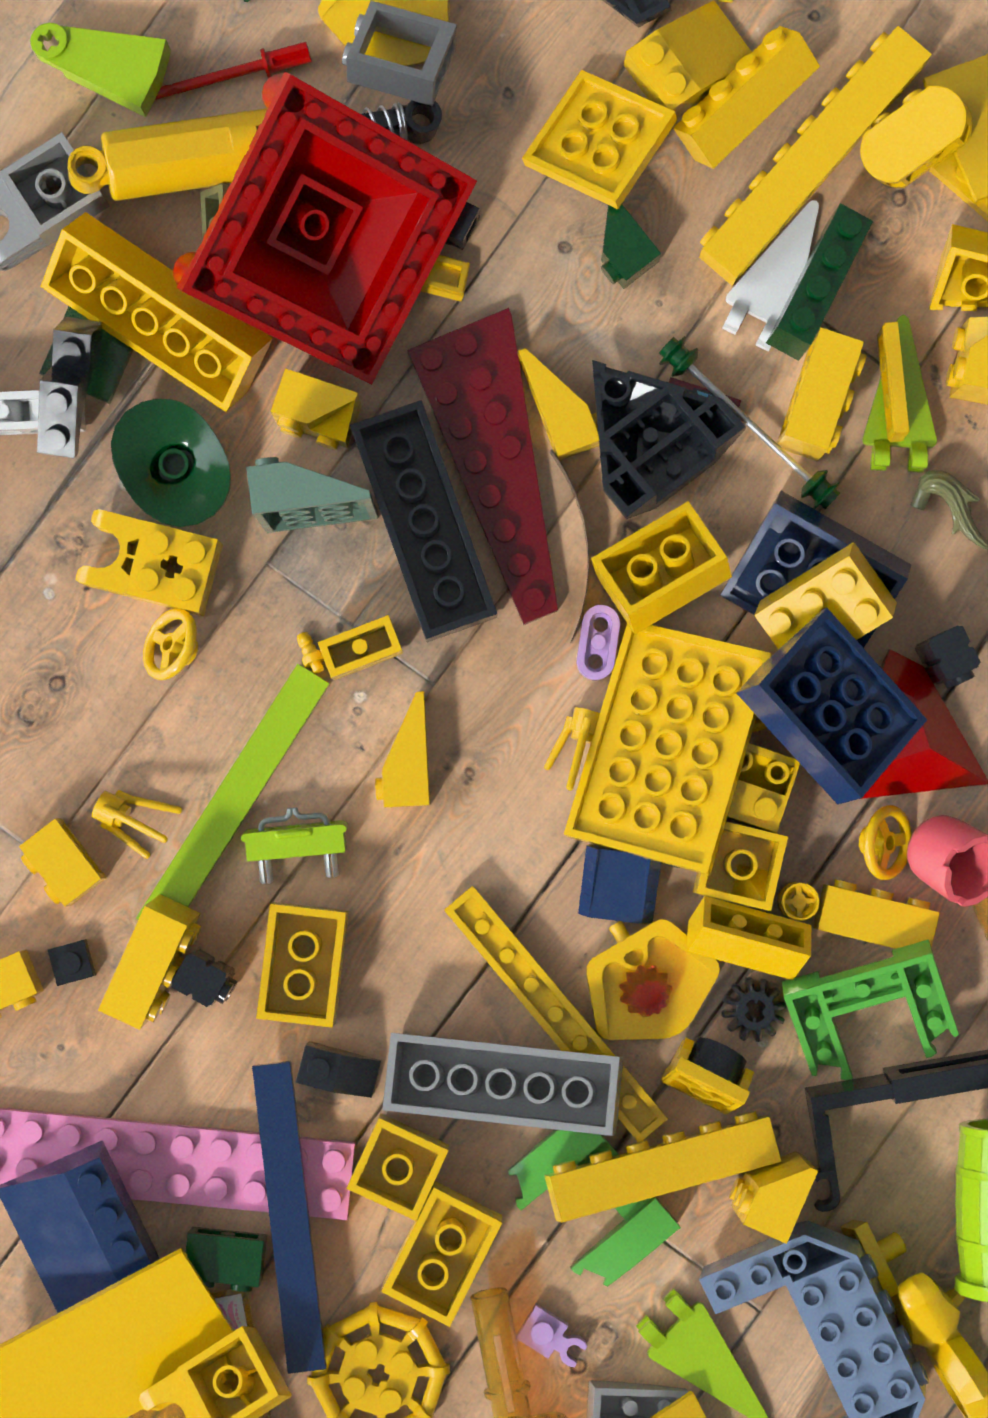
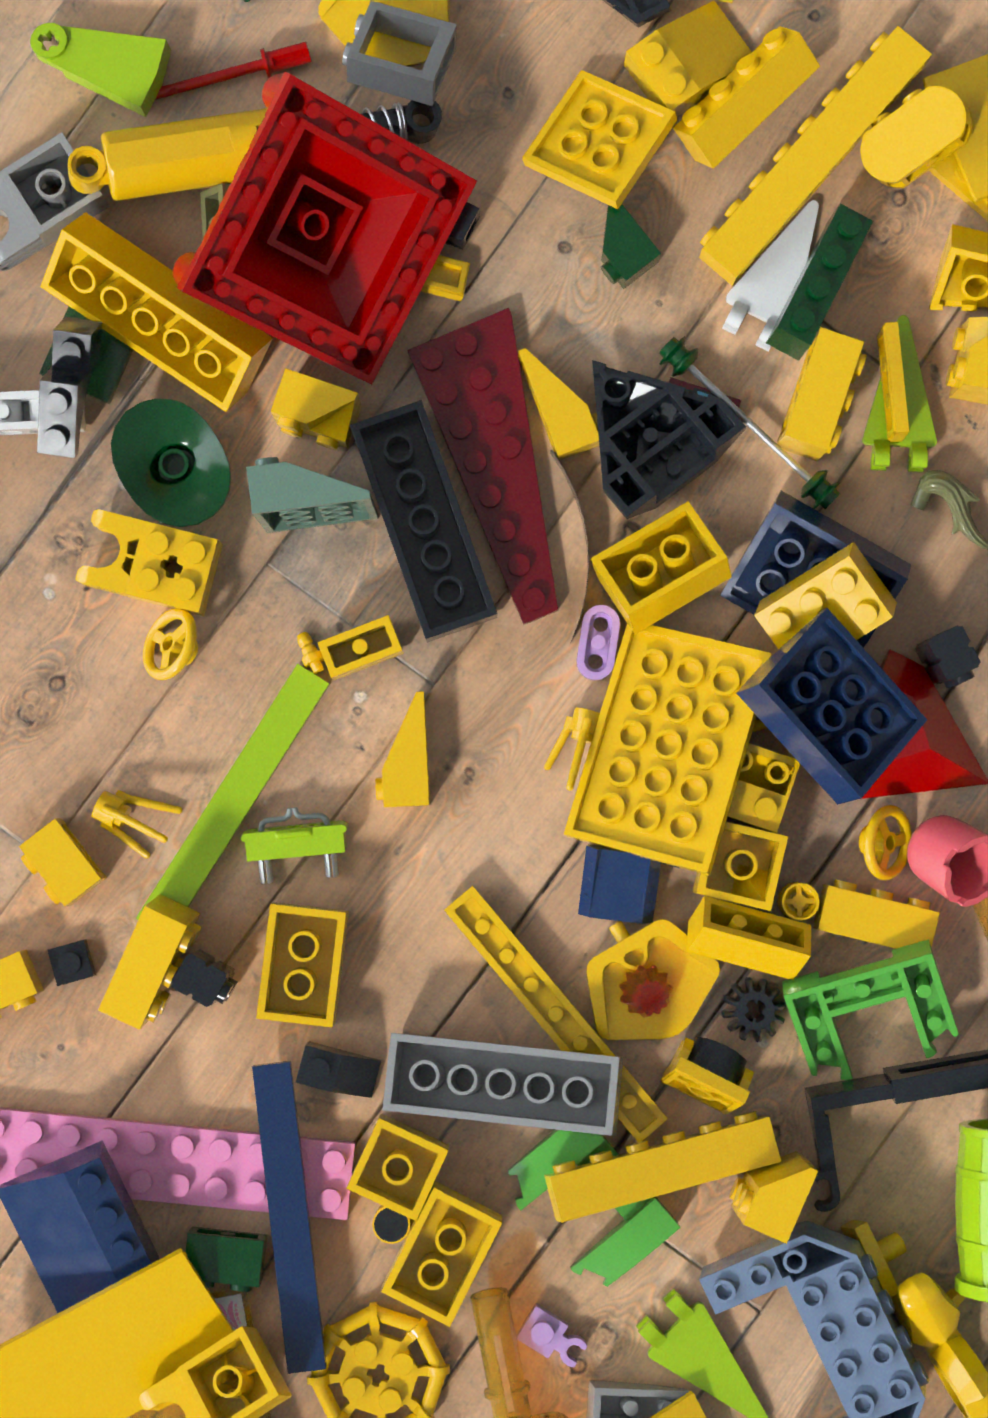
(390, 1225): none -> black tile

